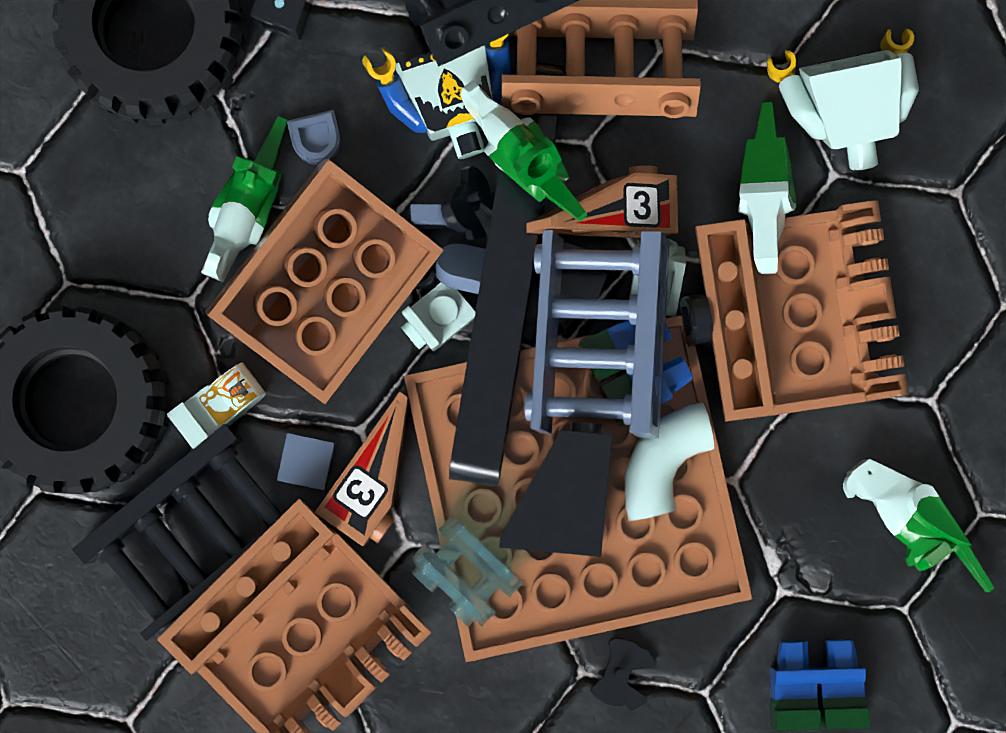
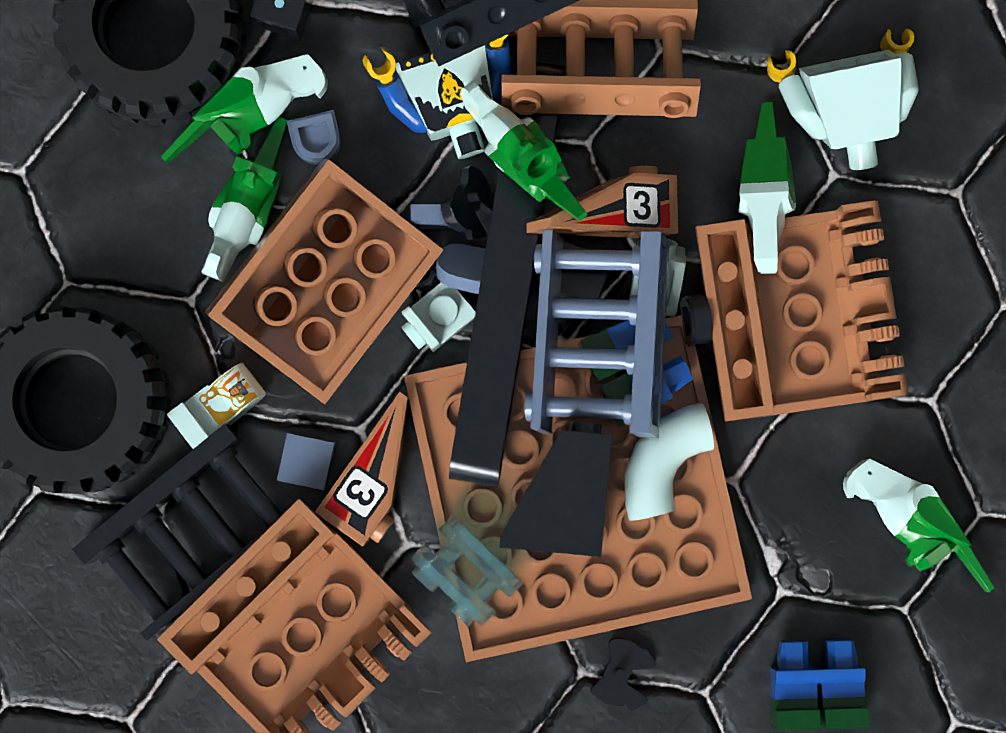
(252, 102): none -> animal

